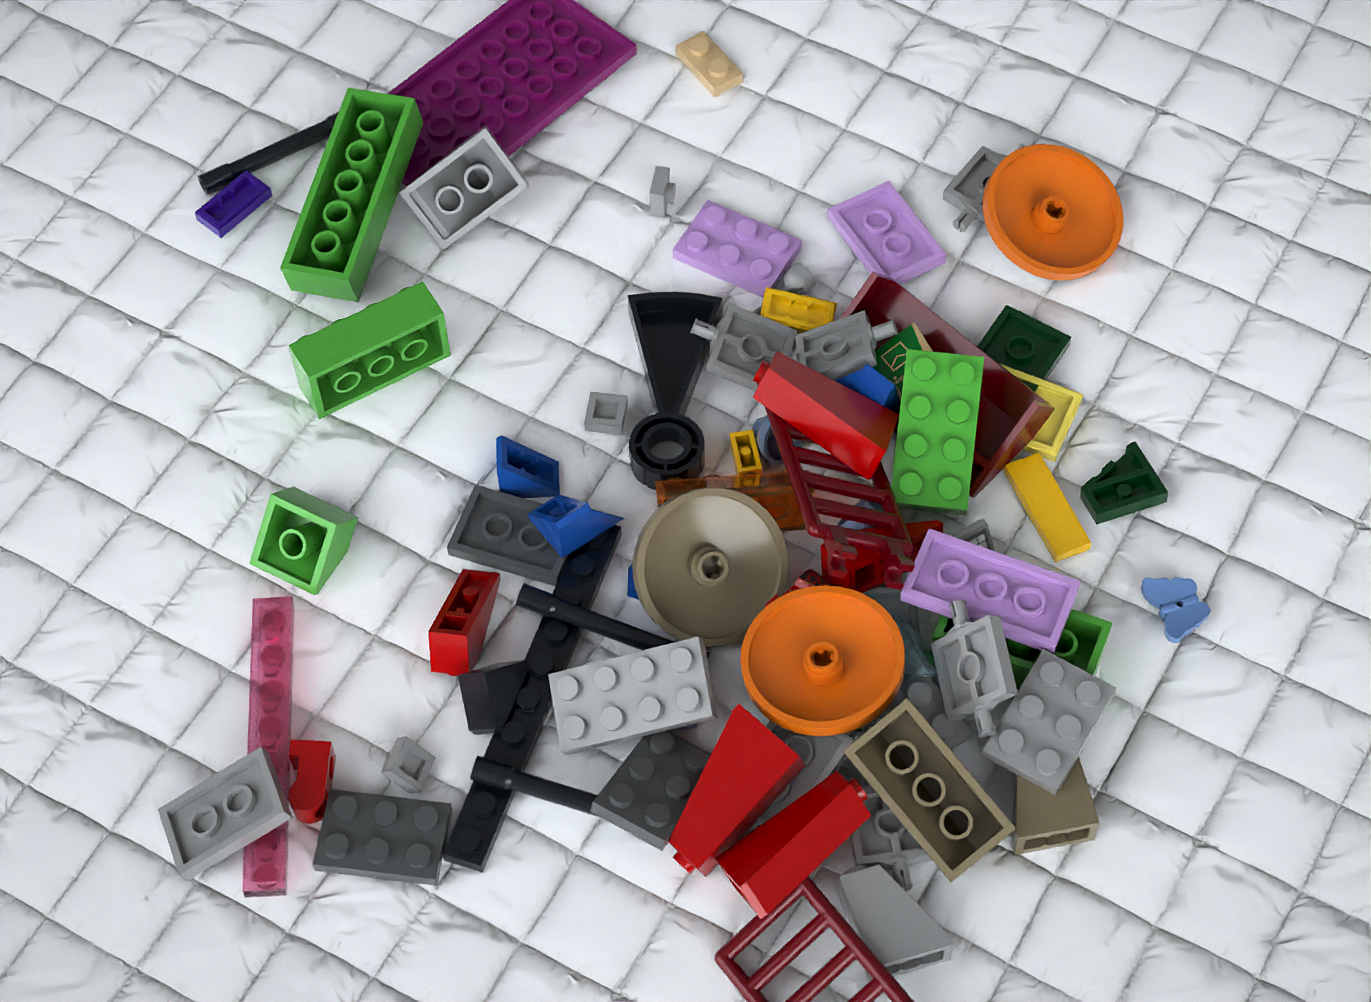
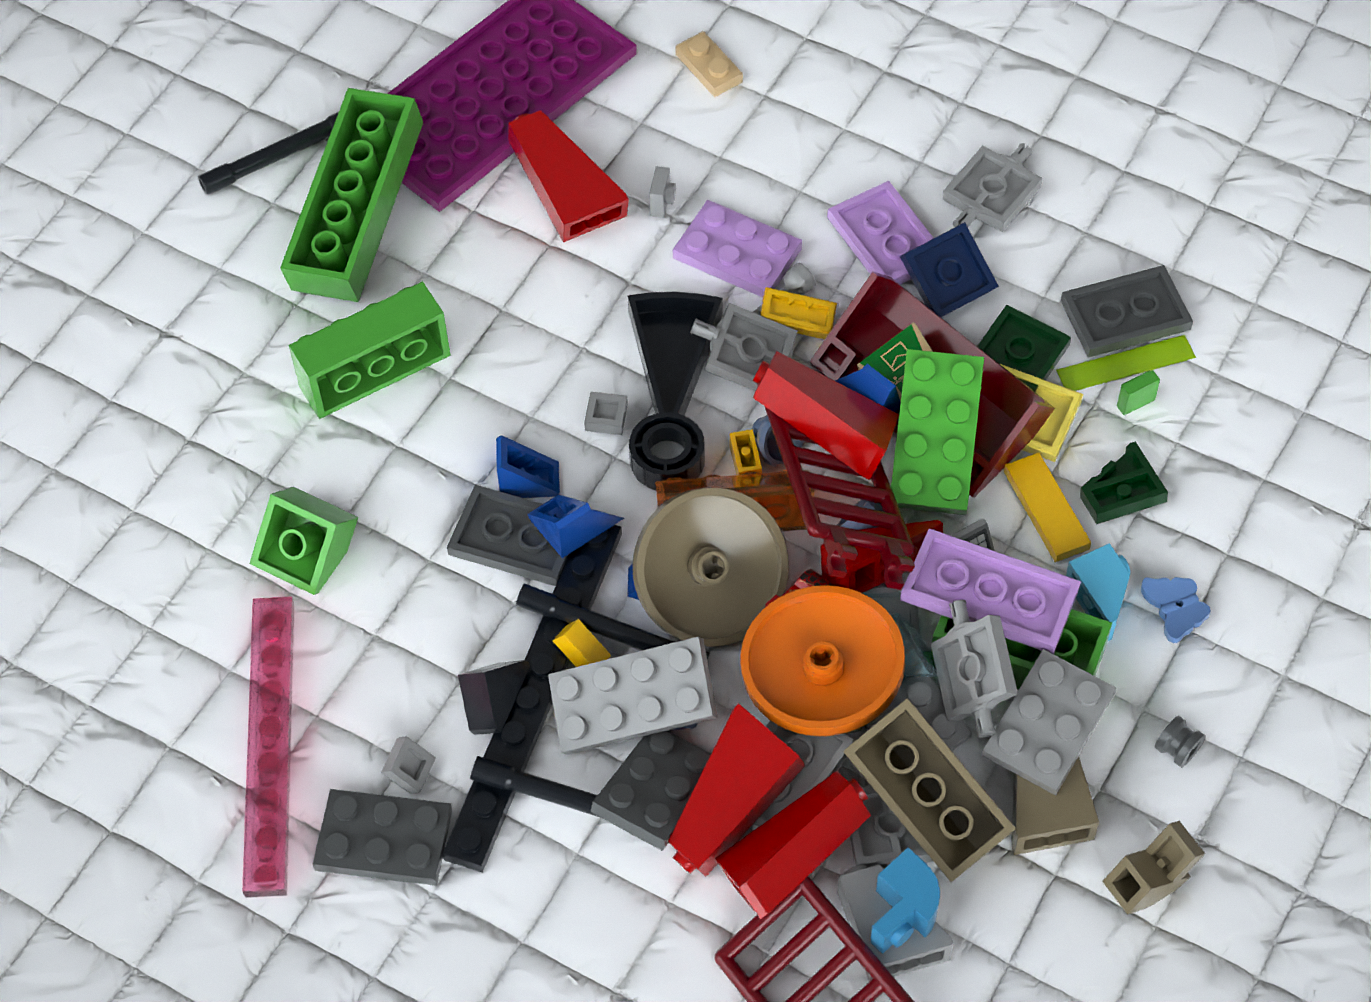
(224, 813): light grey plate -> none
(233, 204): dark purple plate -> none
(314, 778): red leg -> none
(462, 623): red slope -> none
(464, 188): light grey slope -> none
(565, 179): none -> red slope
(580, 644): none -> yellow piece
(842, 345): light grey plate -> none
(914, 897): none -> dark azure brick
(949, 270): none -> dark blue plate
(1052, 212): orange dish -> none
(1102, 584): none -> medium azure slope
(1126, 311): none -> dark grey plate
(1126, 363): none -> lime sticker
(1138, 392): none -> bright green tile
(1154, 872): none -> dark tan brick
(1179, 741): none -> dark grey wheel

